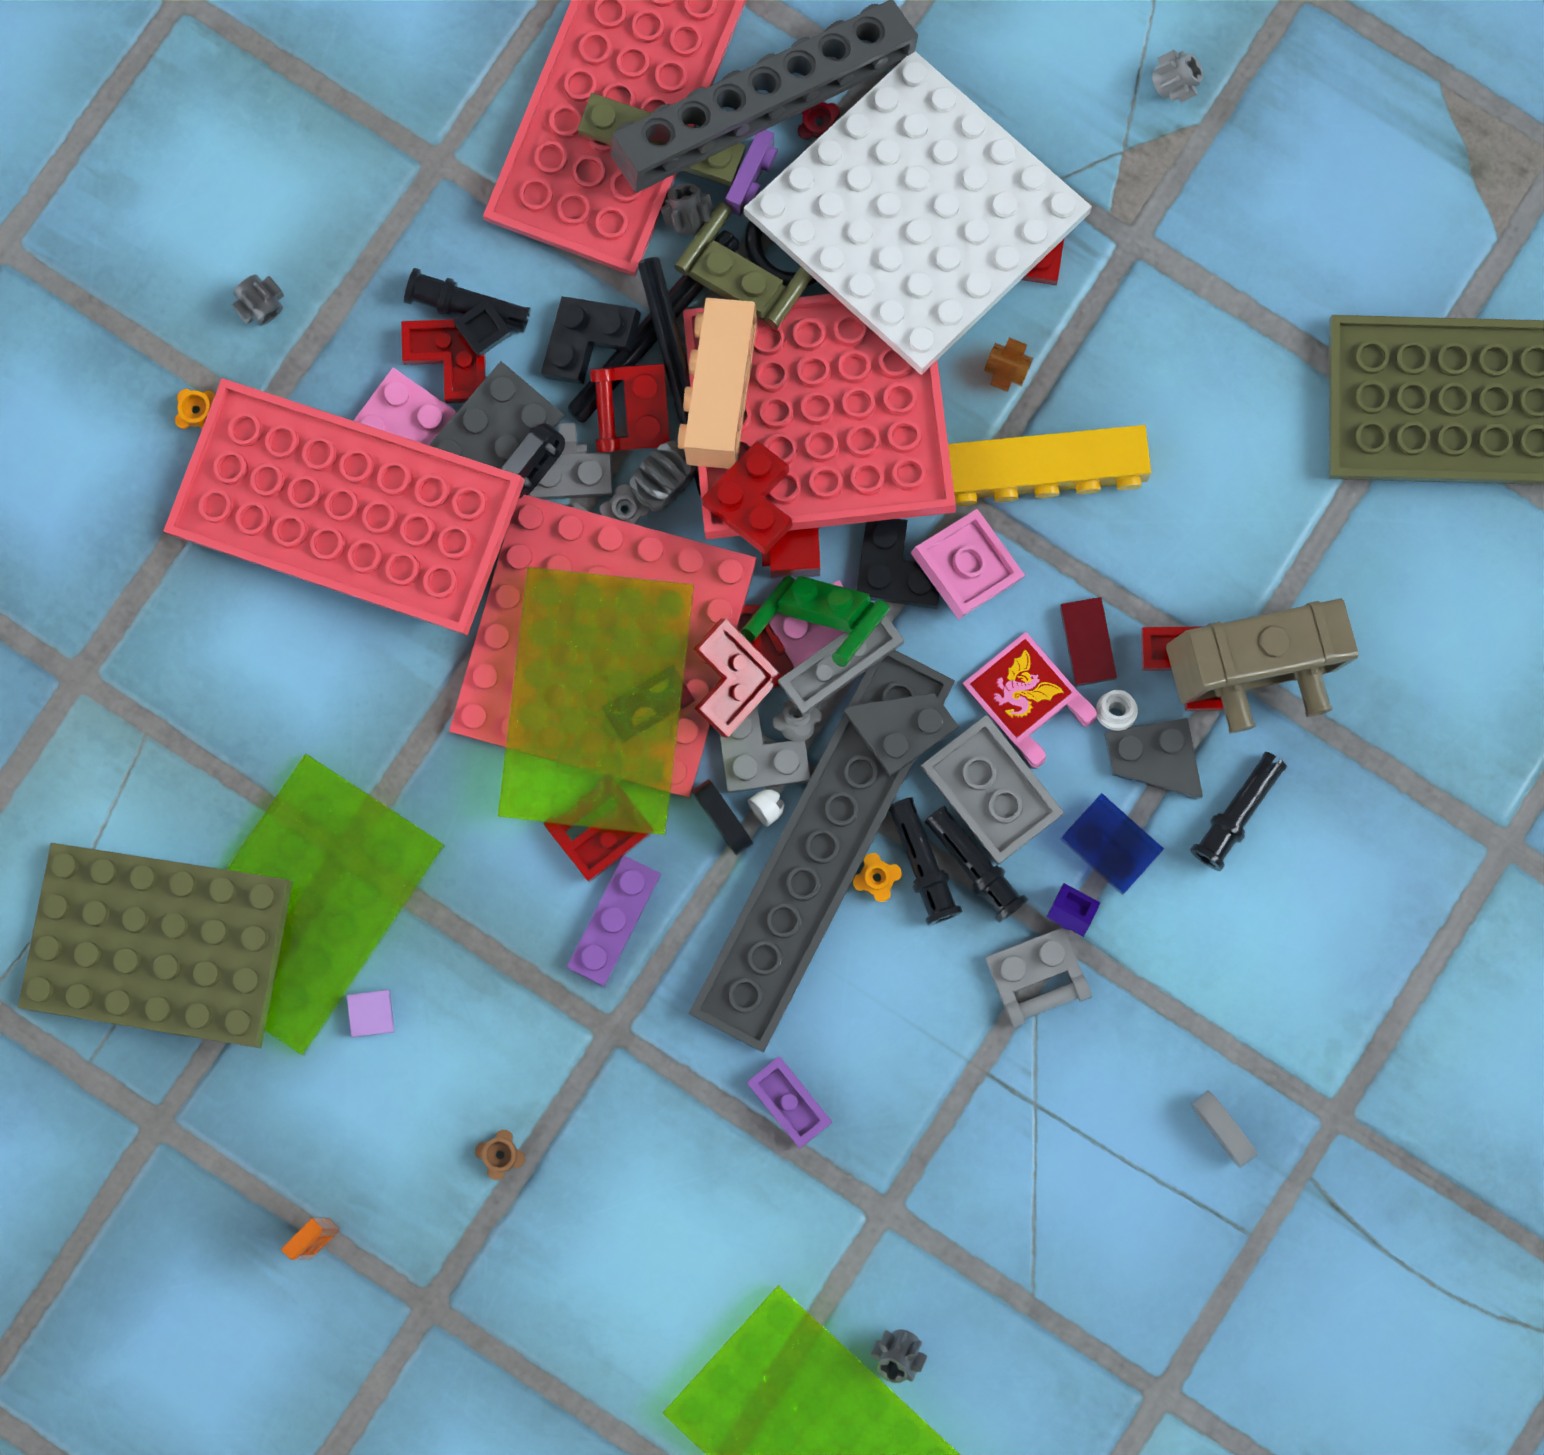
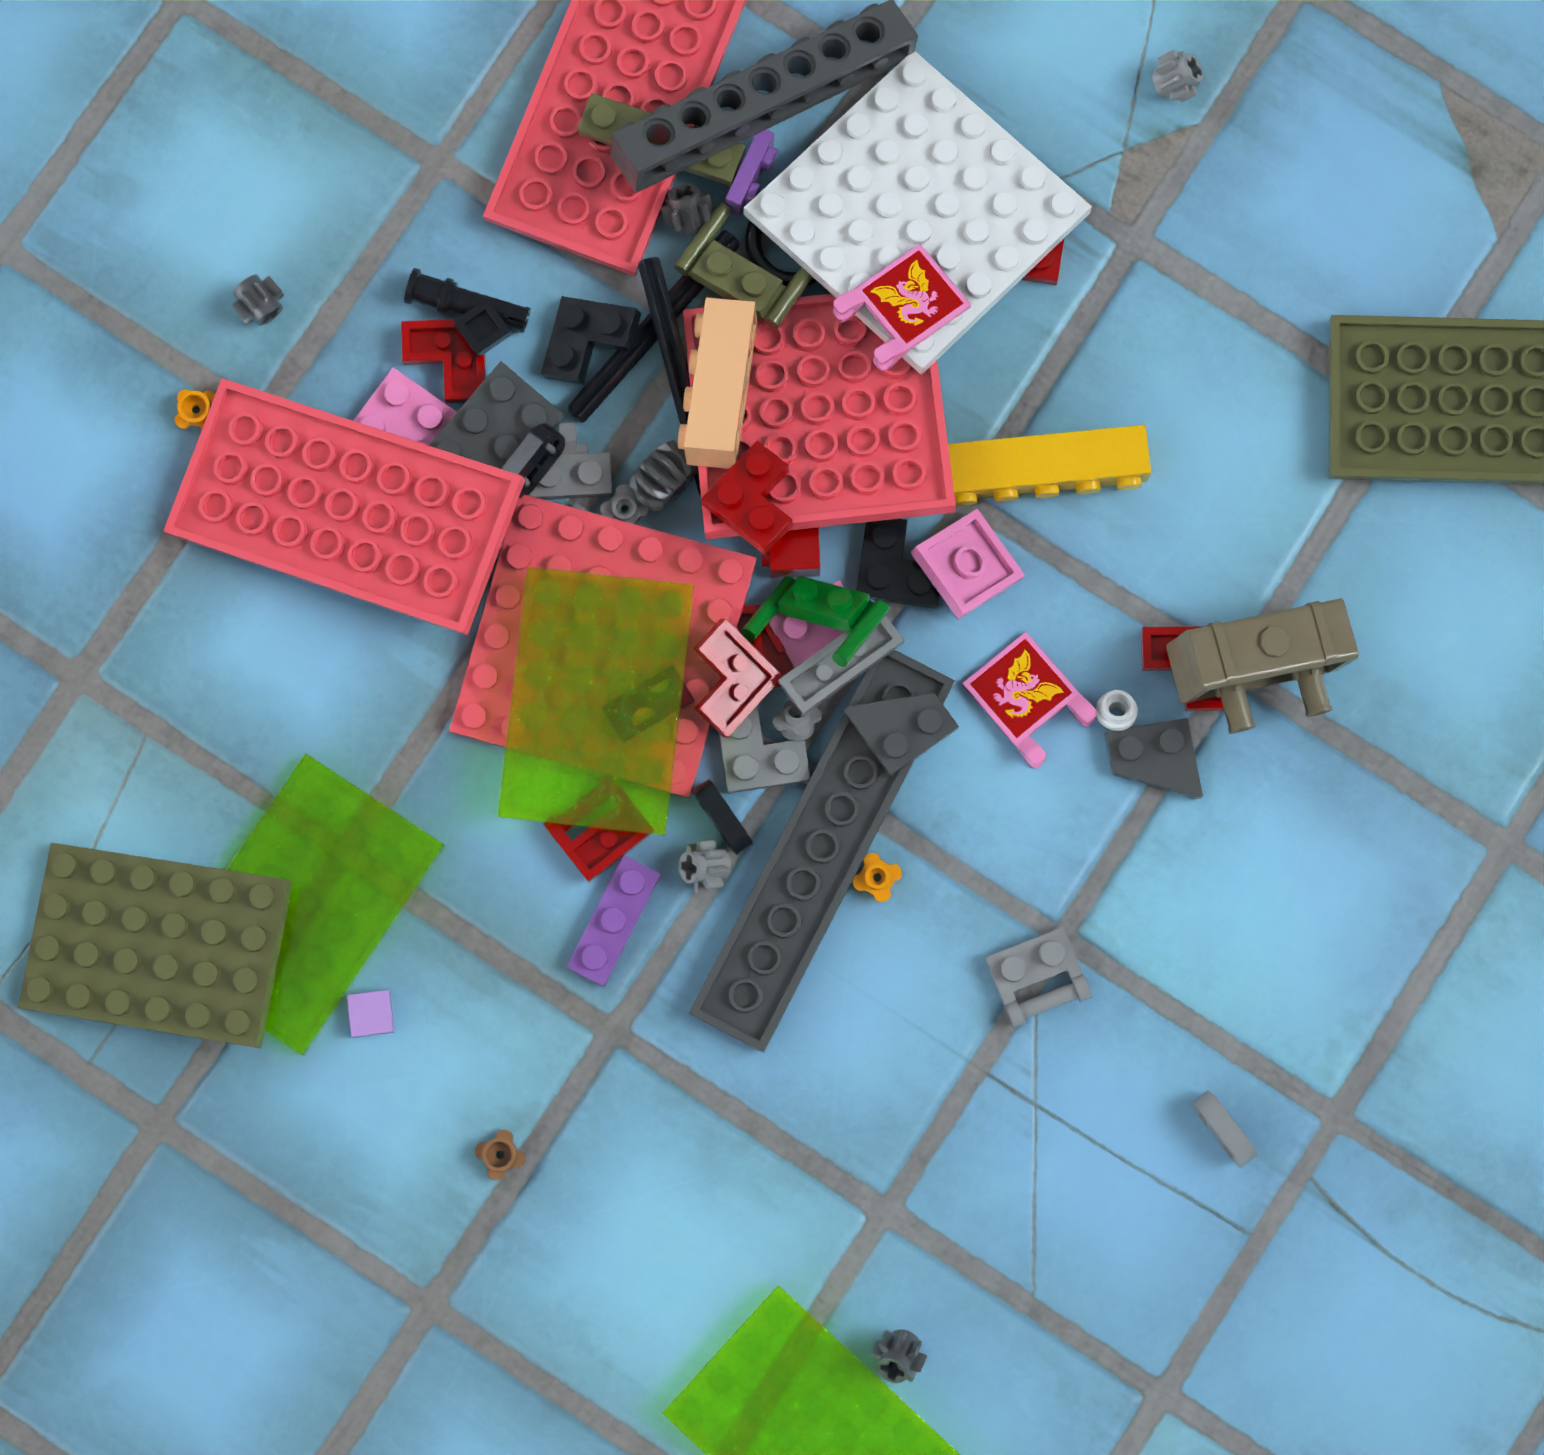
(310, 1239): orange tile -> none
(644, 407): red plate -> none
(704, 865): none -> light grey gear
(766, 806): white hinge -> none
(789, 1102): medium lavender plate -> none
(824, 111): dark red plate -> none
(909, 301): none -> flag
(930, 880): black pin -> none
(987, 879): black pin -> none
(992, 789): light grey plate -> none
(1008, 364): clear orange gear -> none
(1073, 909): dark purple plate -> none
(1088, 641): dark red tile -> none
(1112, 844): clear blue plate -> none
(1228, 827): black pin -> none

